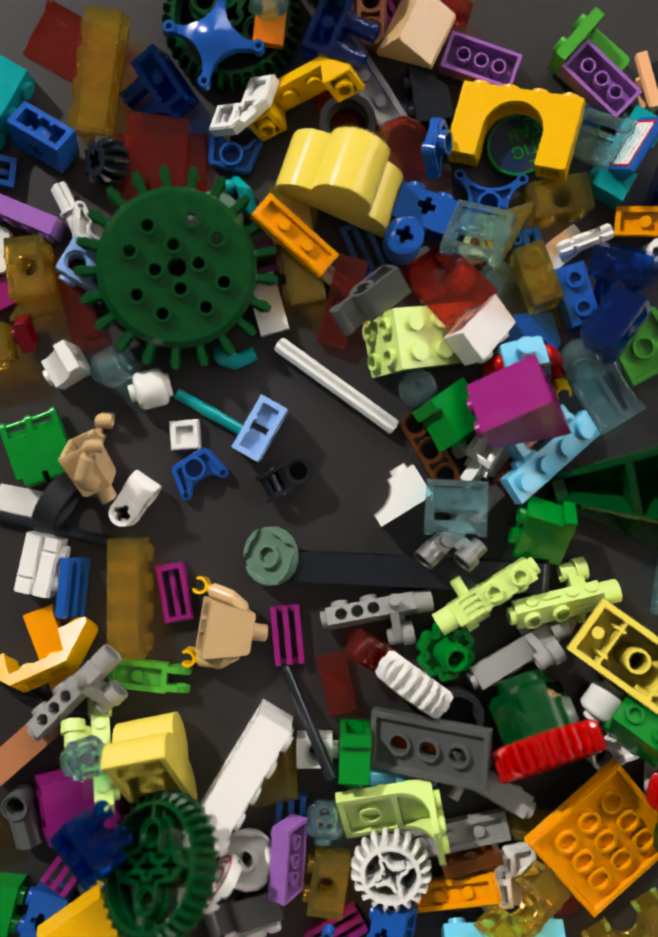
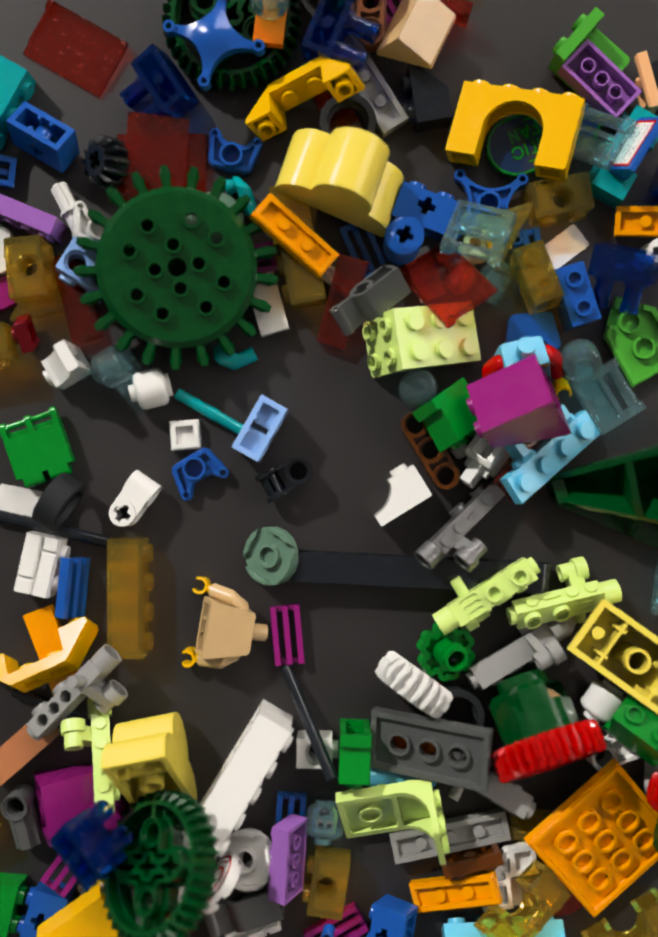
(82, 758): clear light blue head -> none
(88, 461): tan torso -> none
(99, 72): clear yellow brick -> none
(150, 676): bright green hinge -> none
(181, 565): magenta tile -> none
(235, 117): white tile -> none
(283, 782): clear yellow tile -> none
(336, 385): white axle -> none
(337, 683): clear red tile -> none
(365, 649): clear red tile -> none
(375, 609): light grey piece -> none
(383, 883): white gear -> none
(405, 140): clear red tile -> none
(437, 143): blue piece -> none
(456, 497): clear light blue plate -> none
(475, 59): medium lavender piece -> none
(480, 331): white brick -> none
(543, 530): green hips -> none
(584, 240): white axle -> none
(615, 322): clear blue brick -> none

